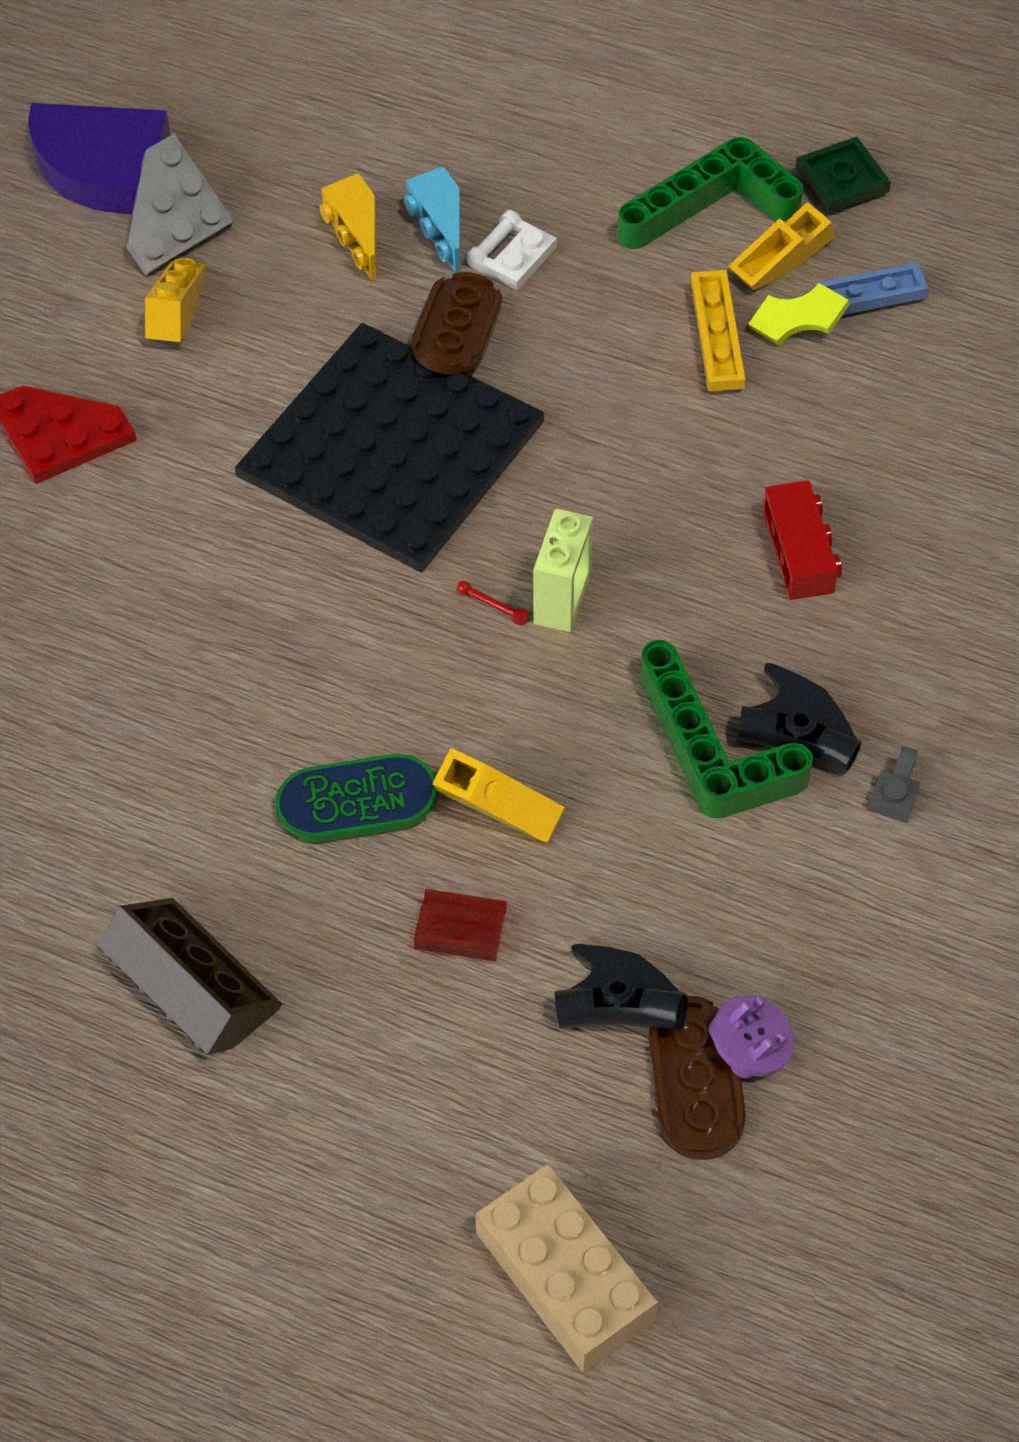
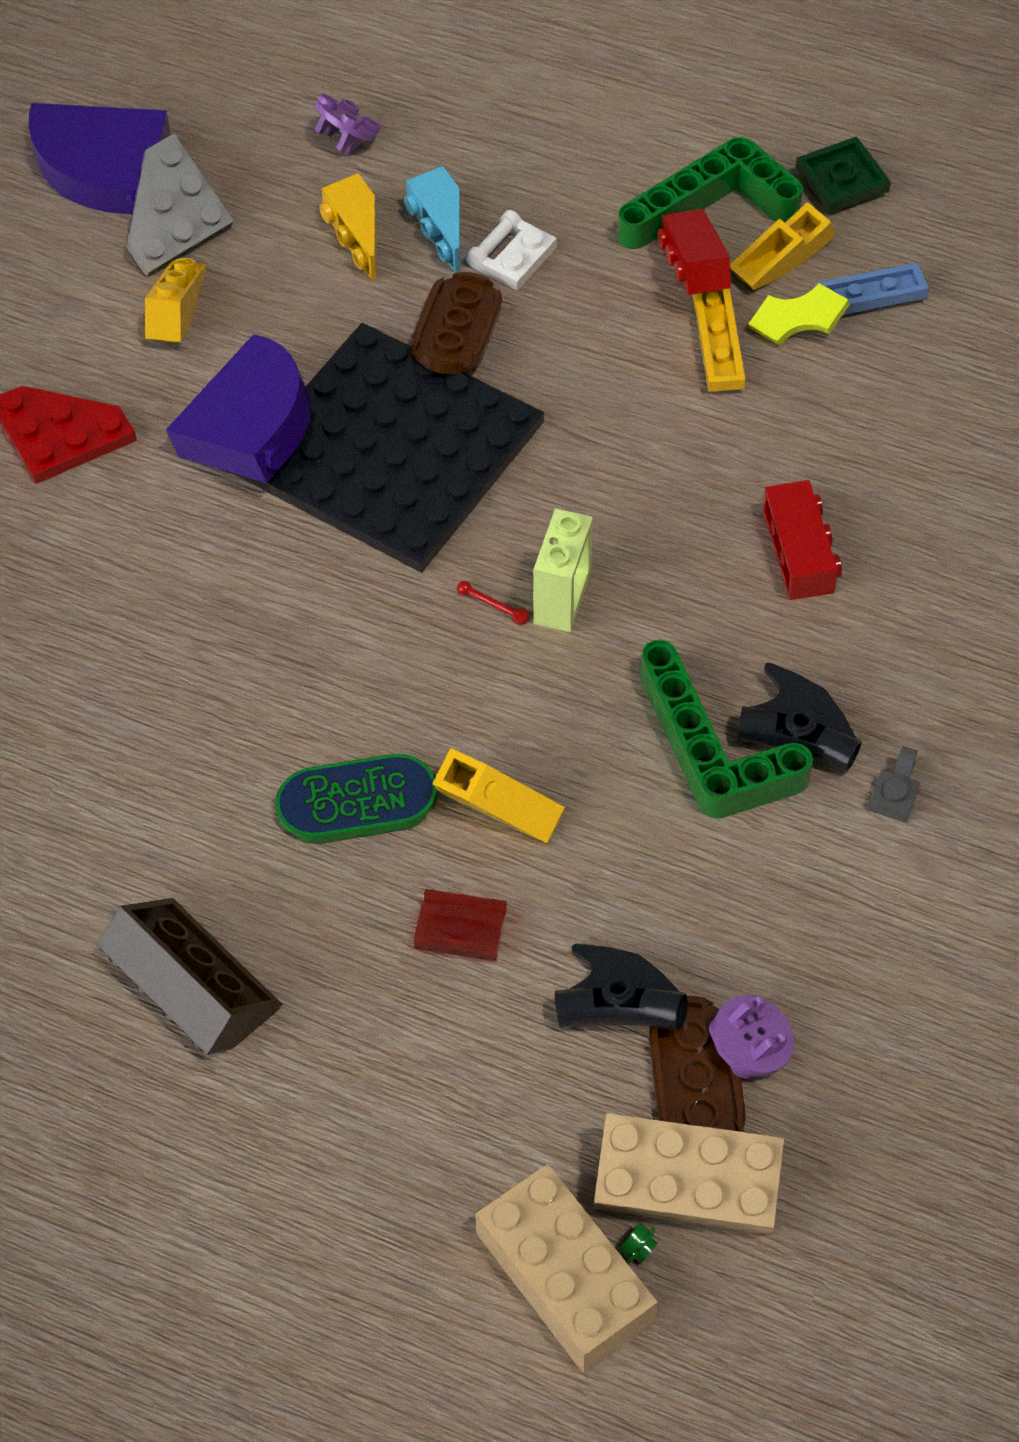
(247, 414): none -> dark purple brick
(347, 119): none -> medium lavender plate
(638, 1243): none -> green plate
(689, 1173): none -> tan brick
(695, 251): none -> red brick

